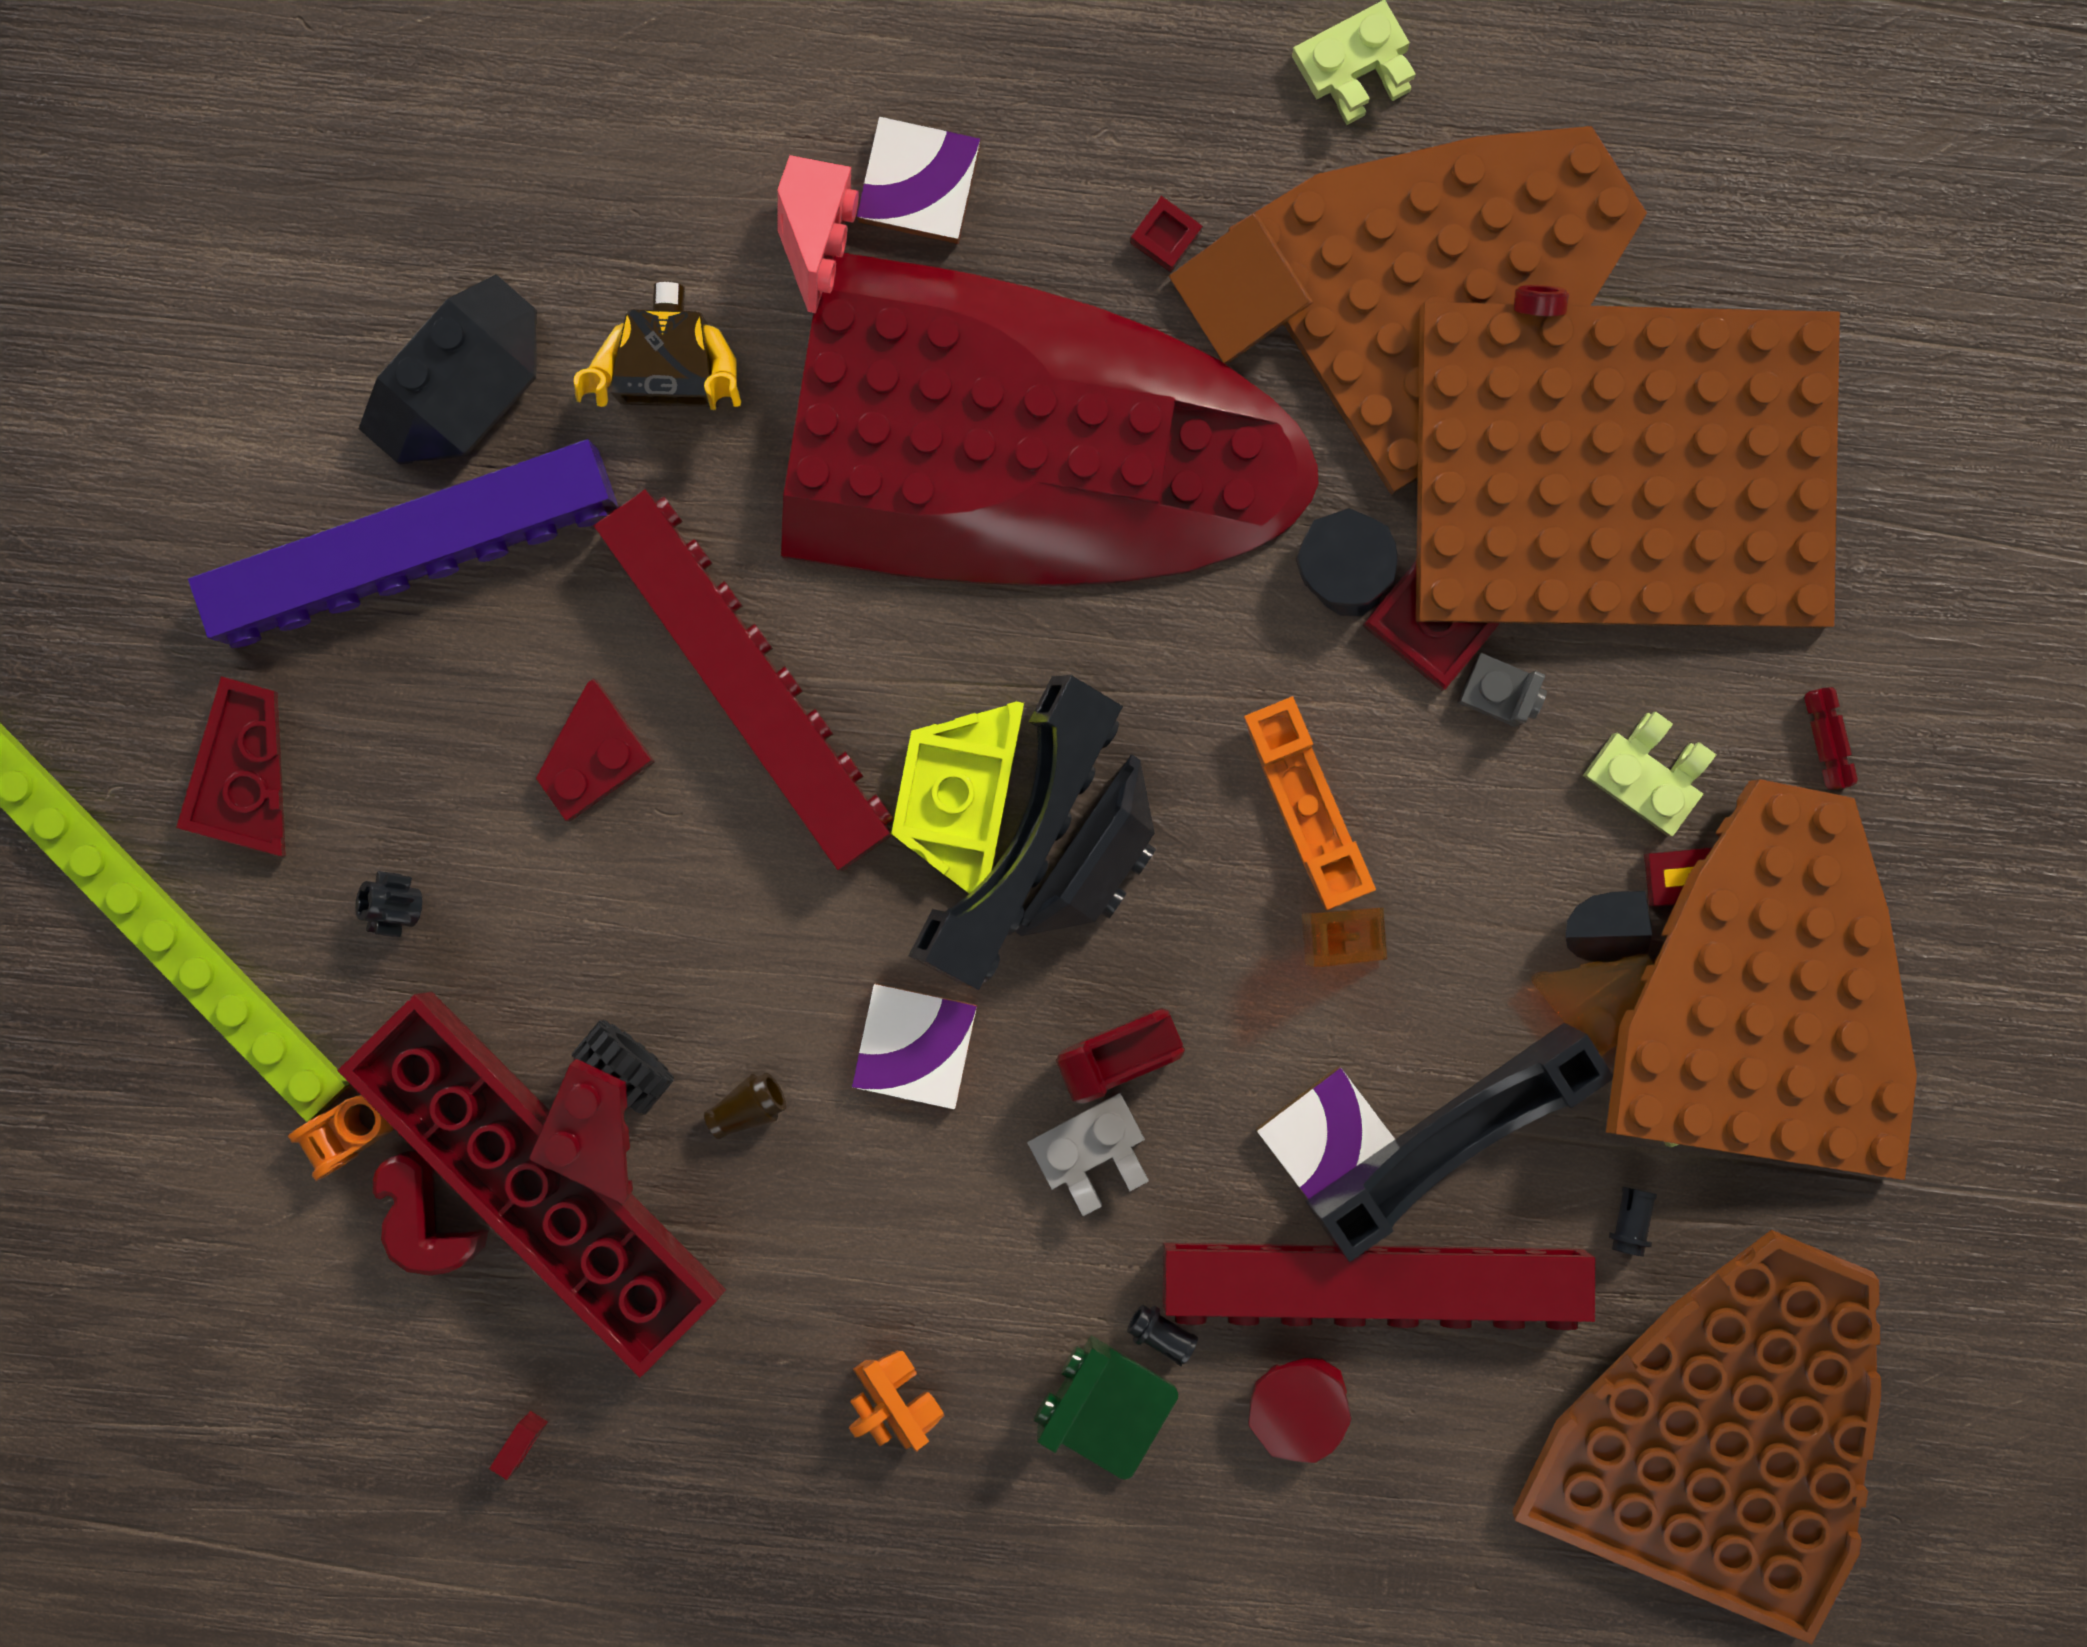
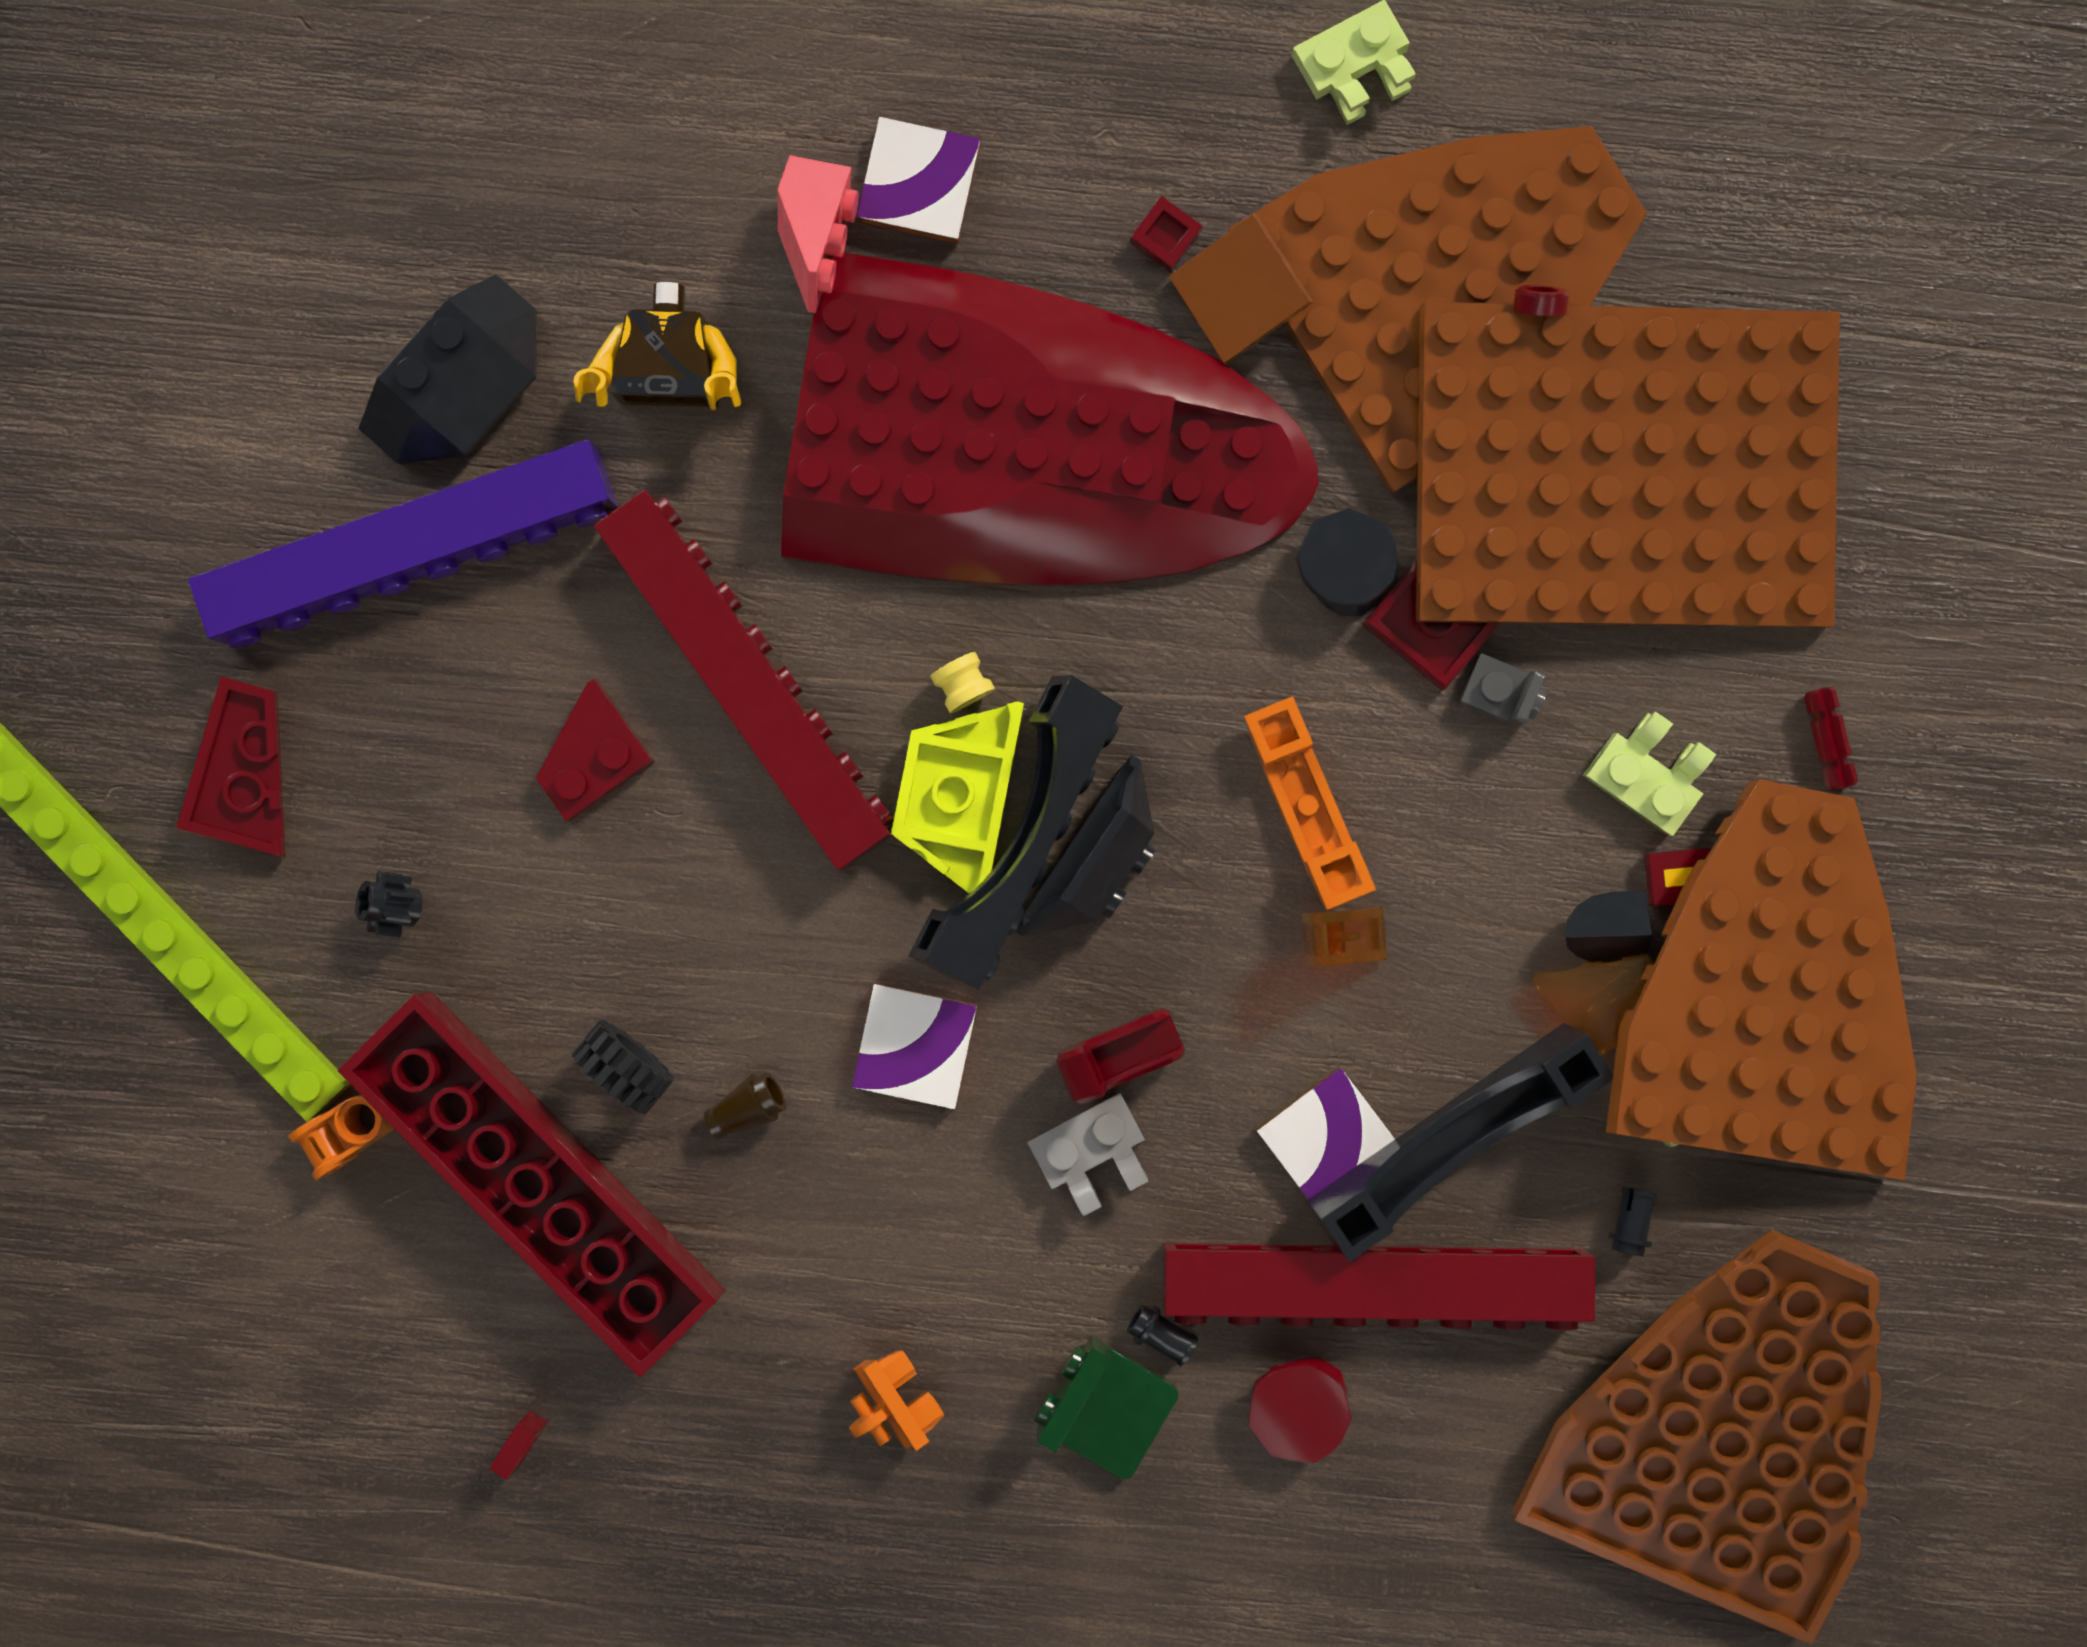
(411, 1222): dark red animal -> none
(588, 1132): dark red wing -> none
(962, 682): none -> light yellow wheel

